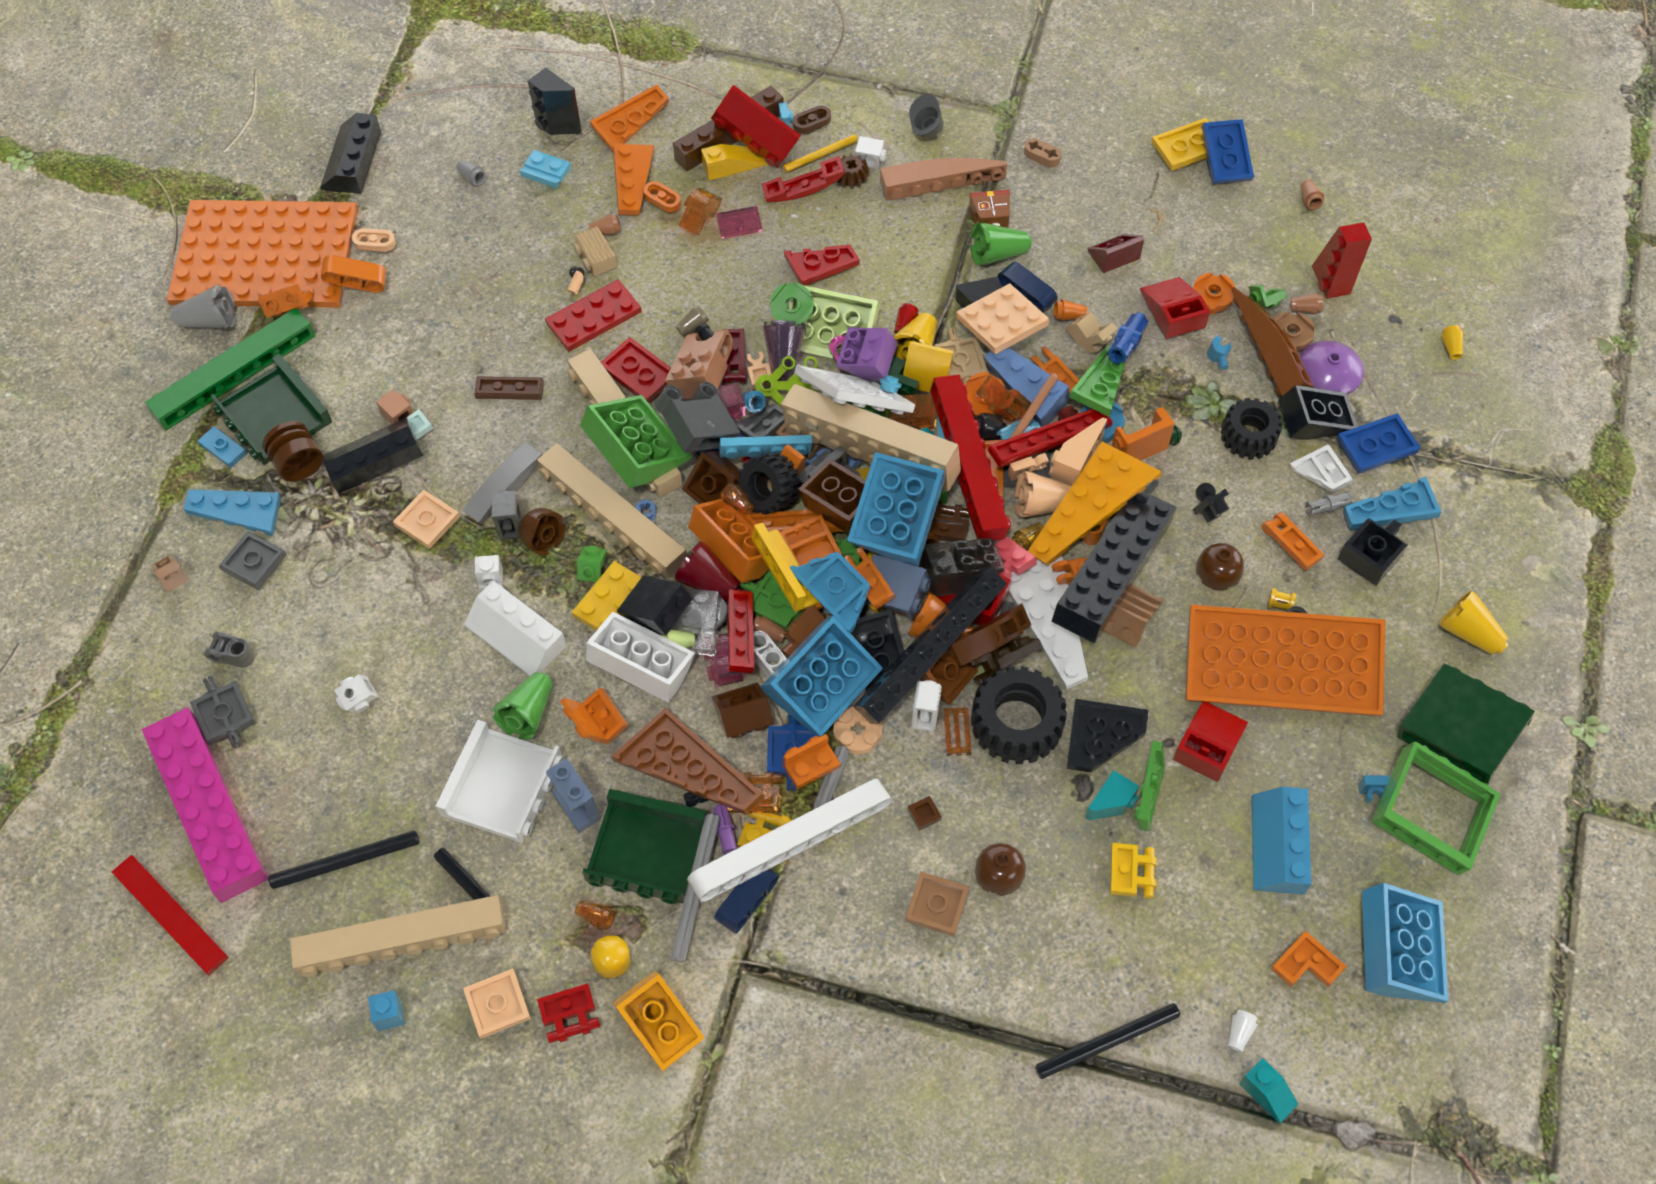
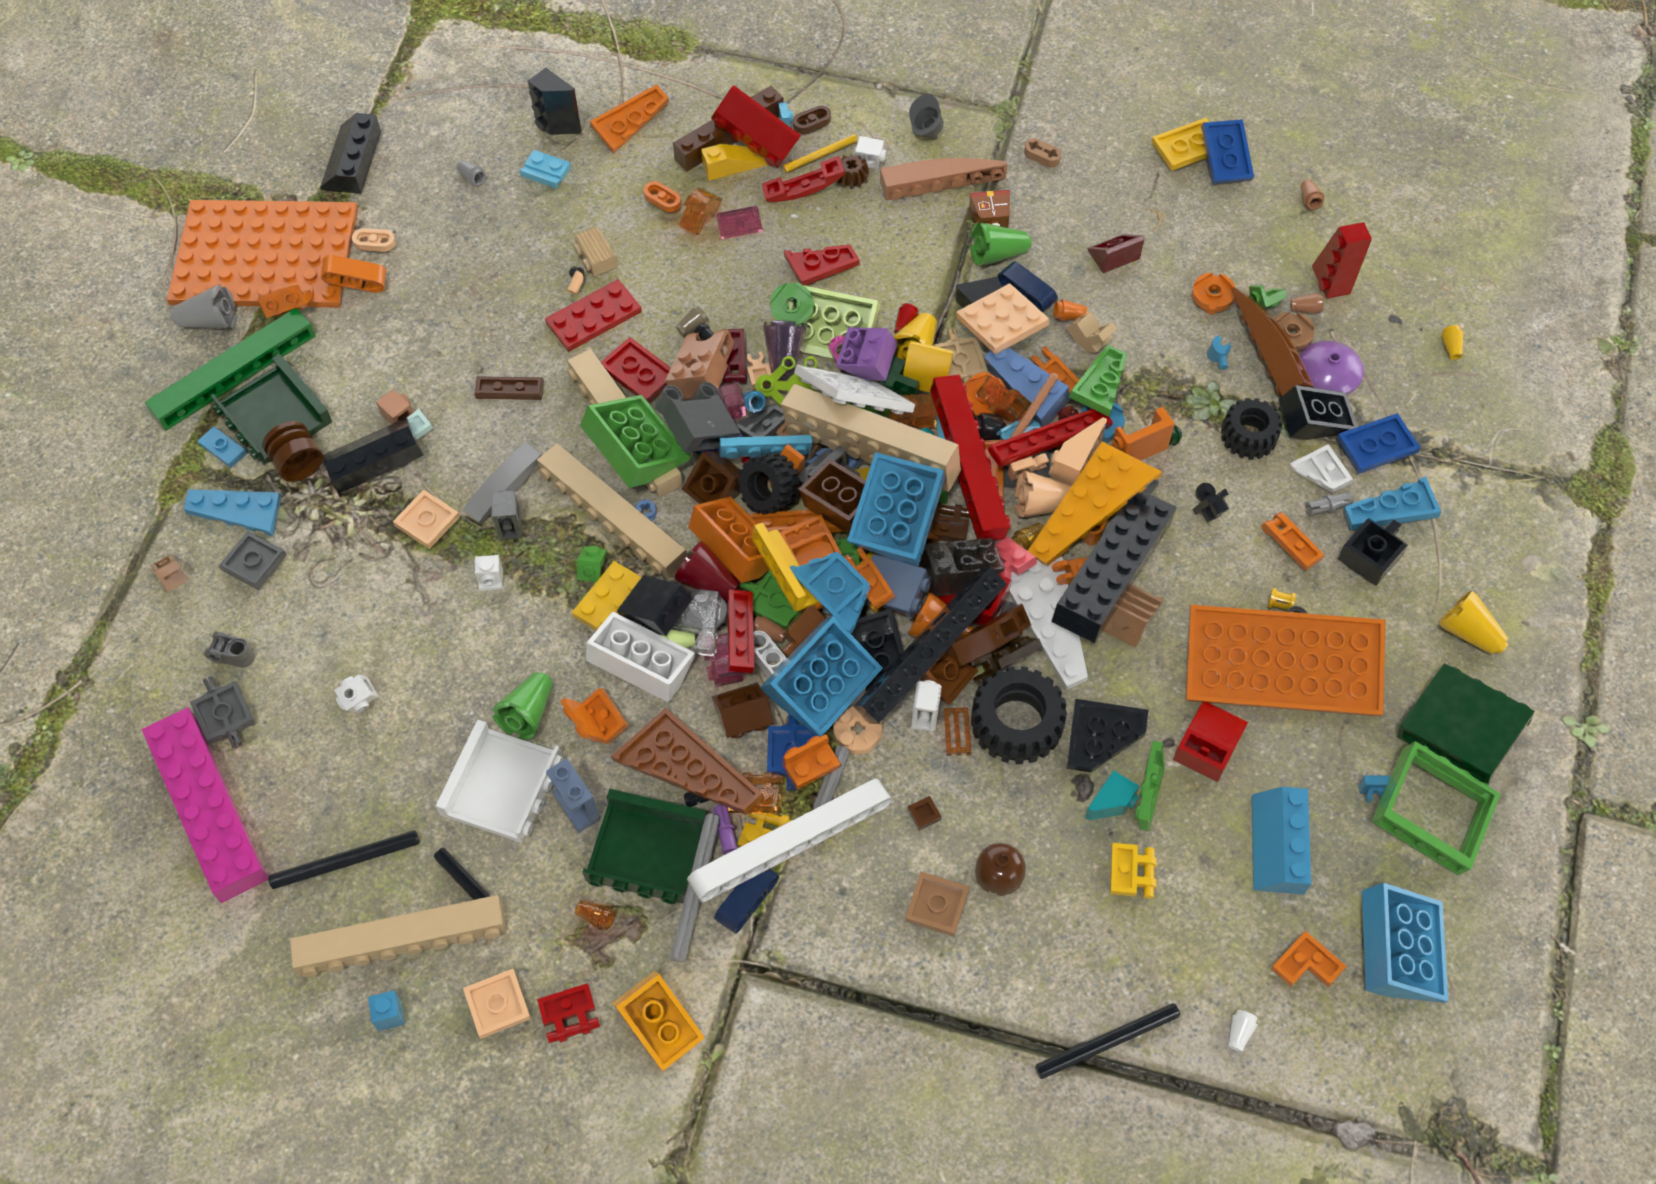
(170, 915): red tile -> none
(514, 630): white slope -> none
(541, 530): reddish brown cylinder -> none
(607, 225): nougat cone -> none
(610, 956): yellow hair -> none
(631, 175): orange wing -> none
(736, 498): clear orange cone -> none
(890, 384): medium azure plate -> none
(1128, 337): blue piece -> none
(1176, 307): red slope -> none
(1220, 566): reddish brown cylinder -> none
(1269, 1090): teal slope -> none

